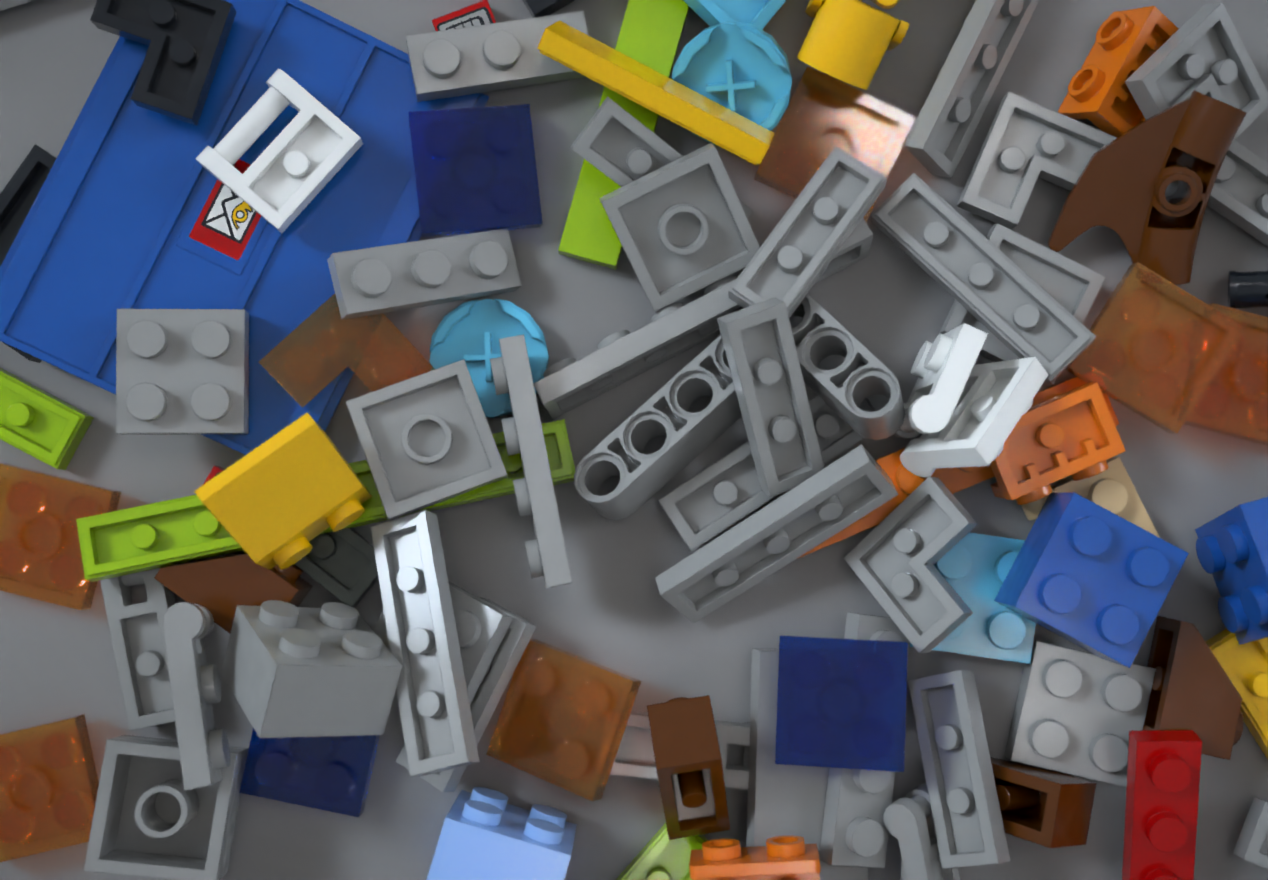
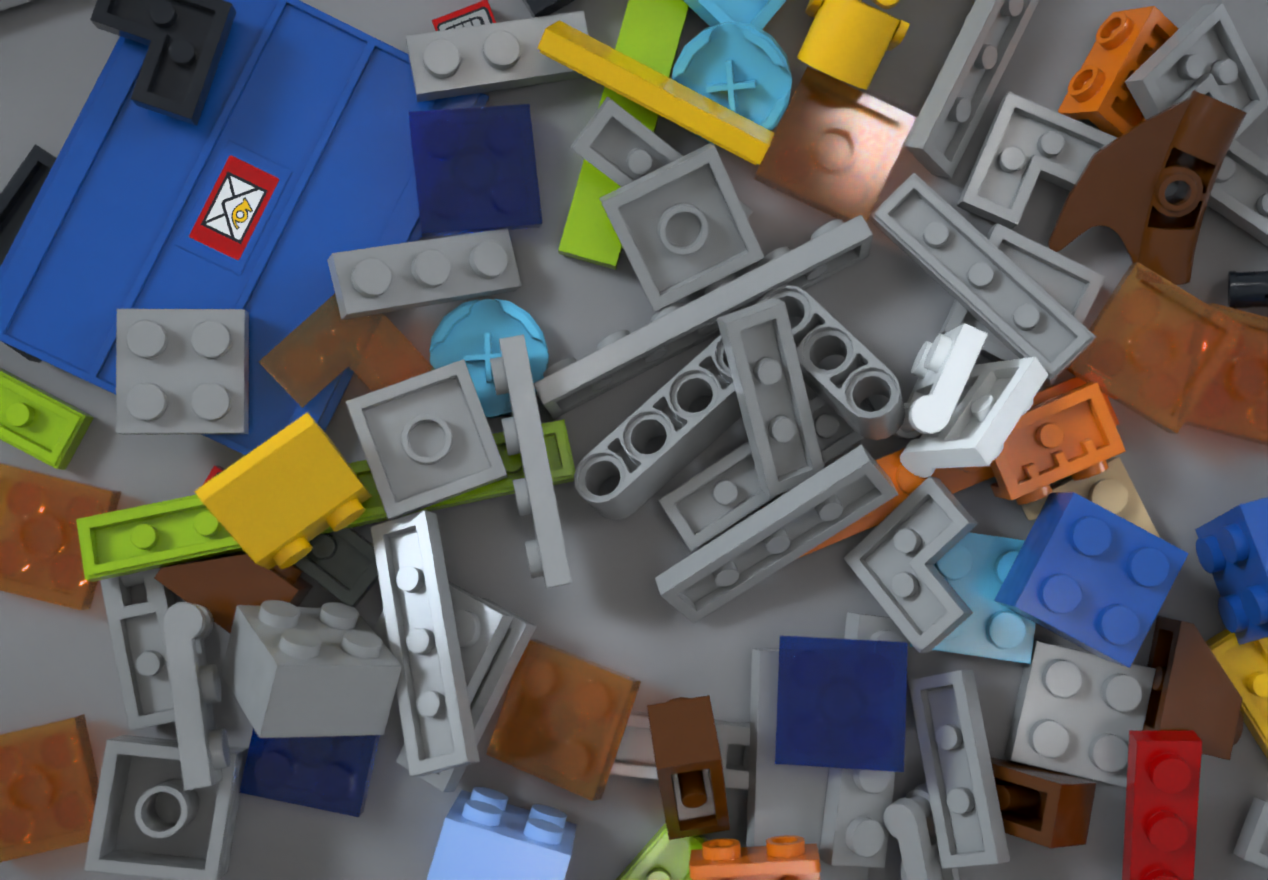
(294, 163): white plate -> none
(809, 233): light grey tile -> none

